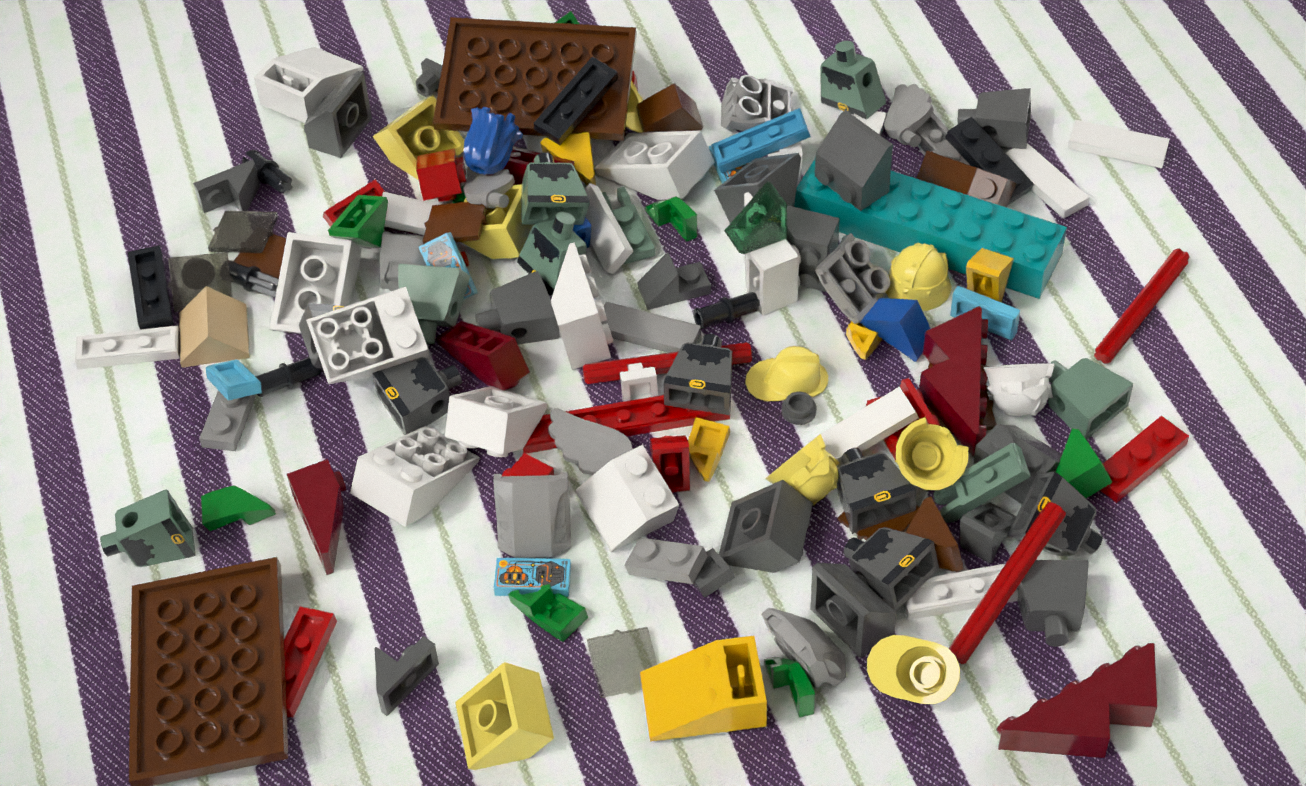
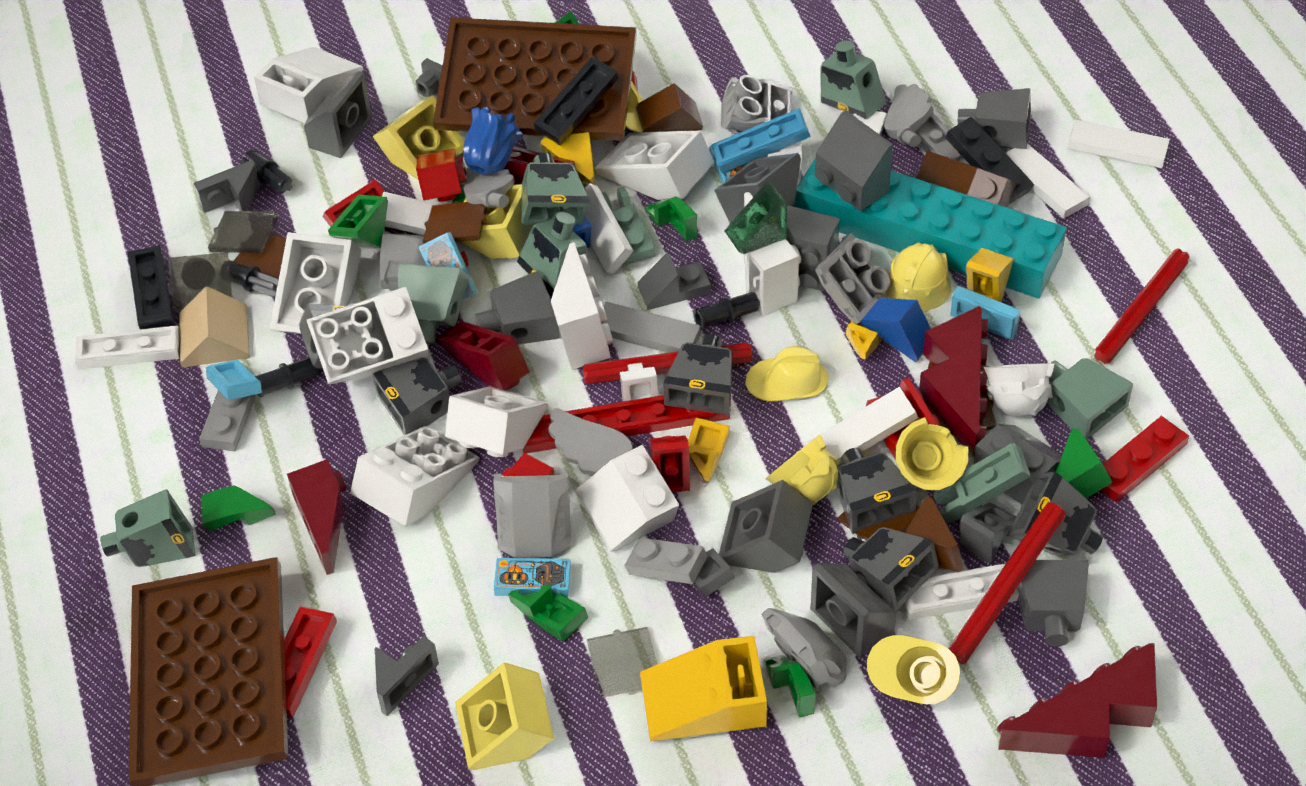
(799, 408): dark grey plate -> none

